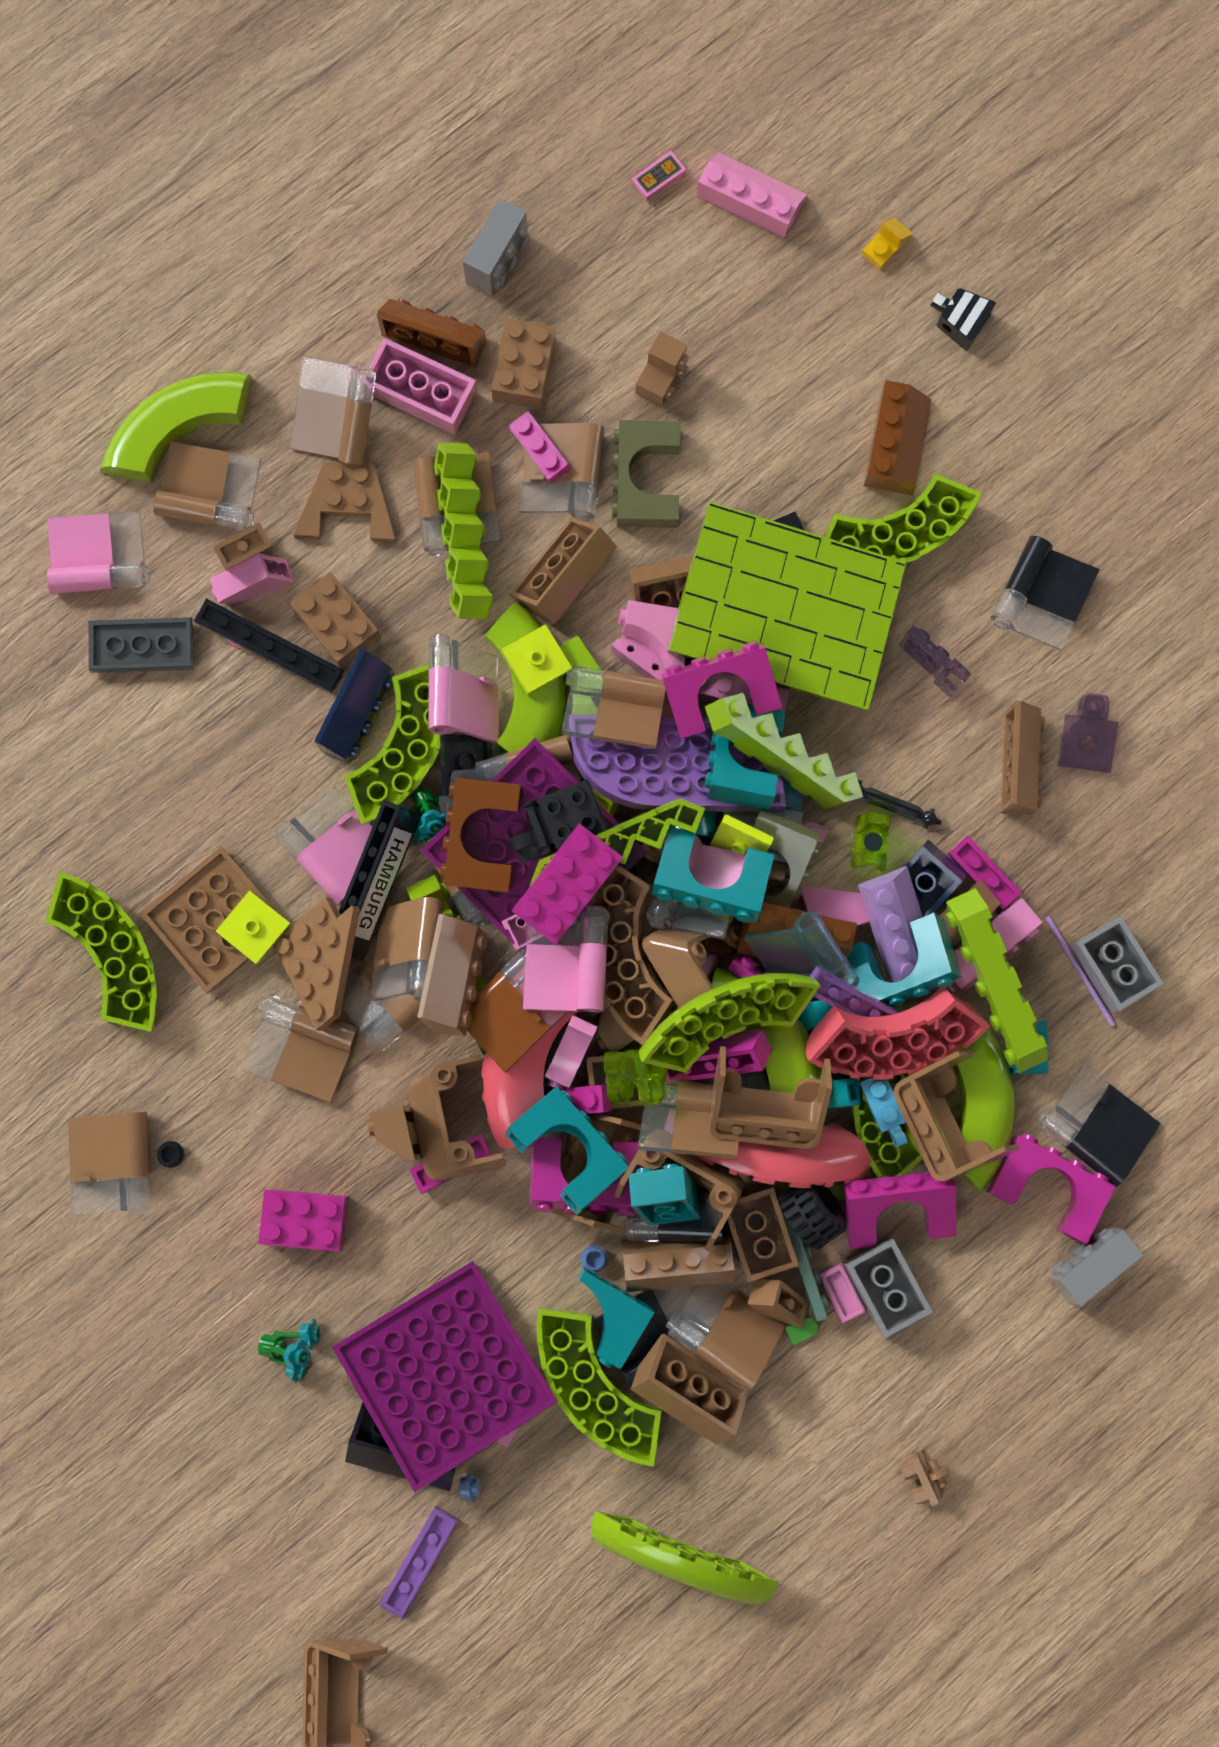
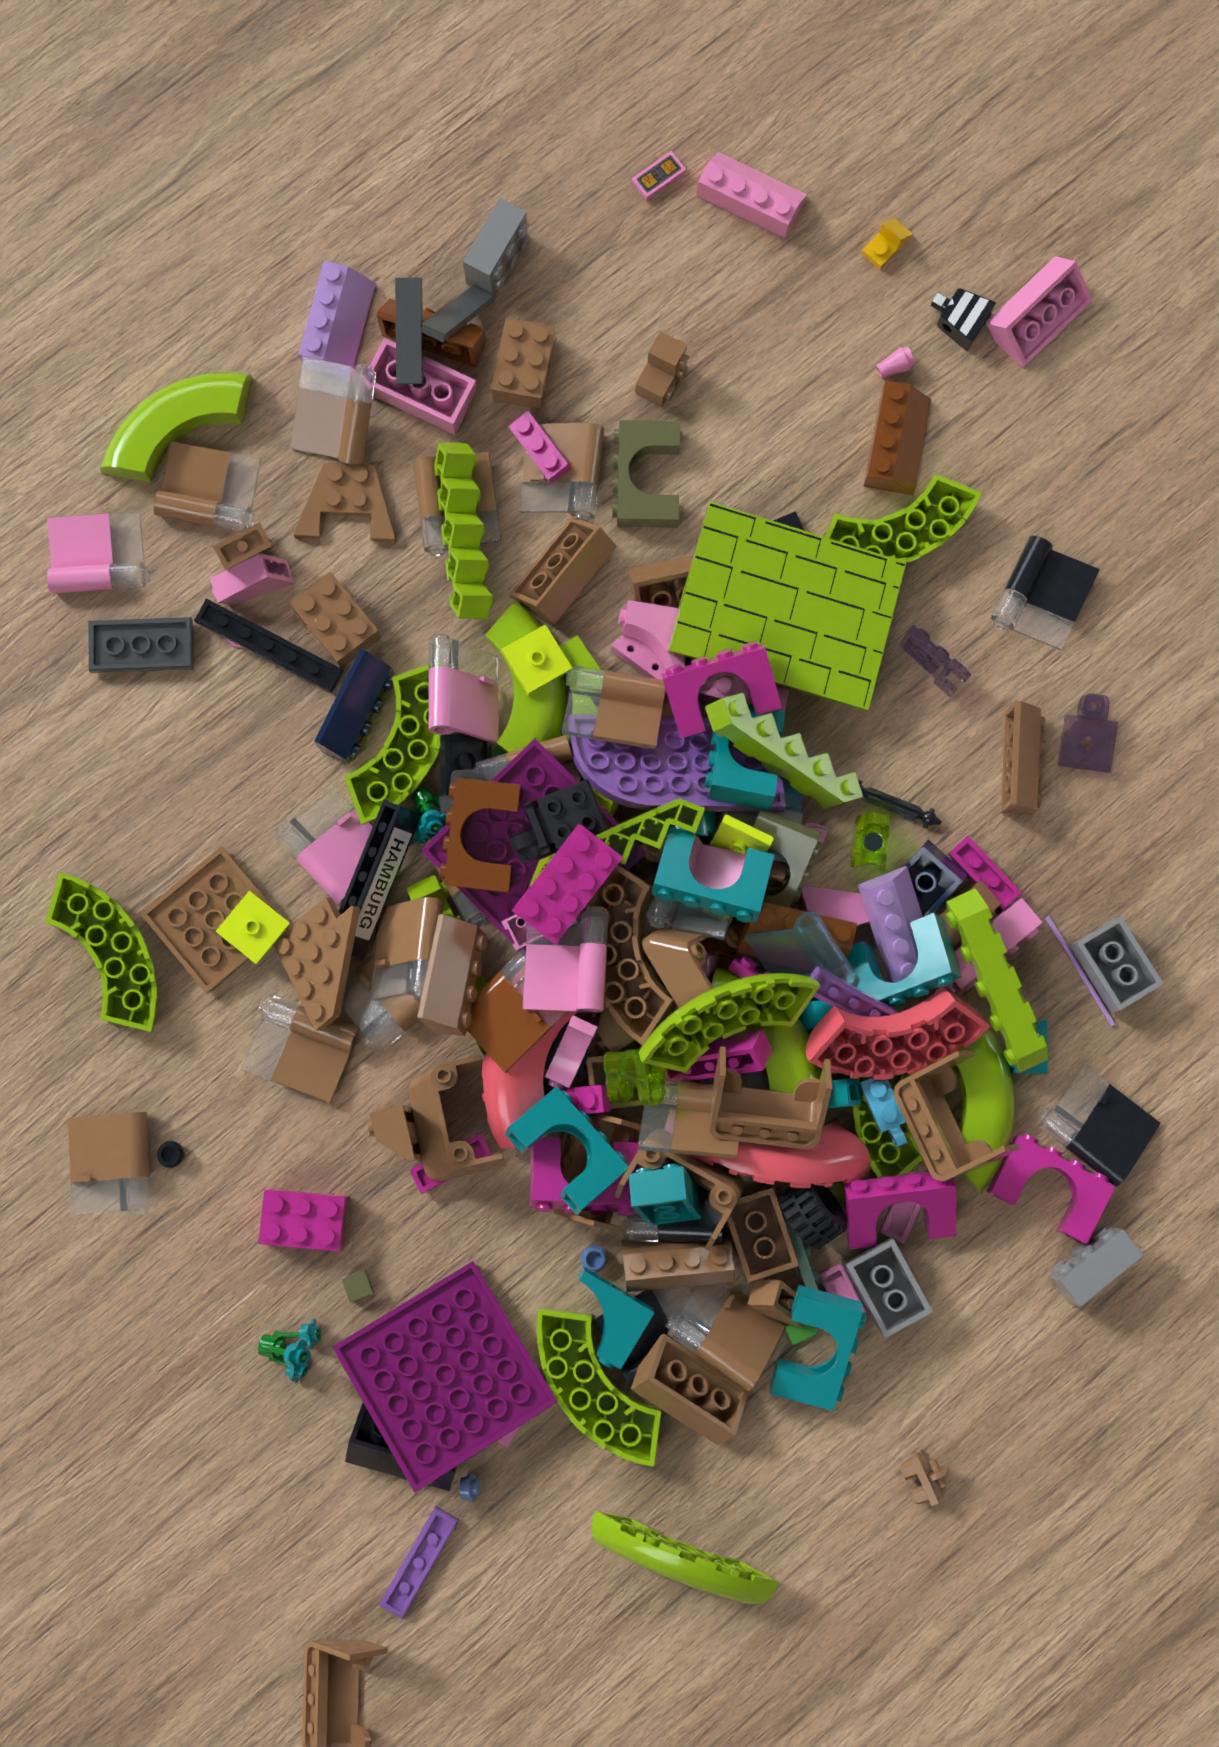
(337, 315): none -> lavender slope
(357, 1285): none -> olive piece
(408, 331): none -> dark grey tile
(457, 313): none -> dark grey tile
(820, 1383): none -> teal arch
(897, 362): none -> bright pink cone
(900, 1220): none -> bright pink tile
(1040, 310): none -> bright pink slope

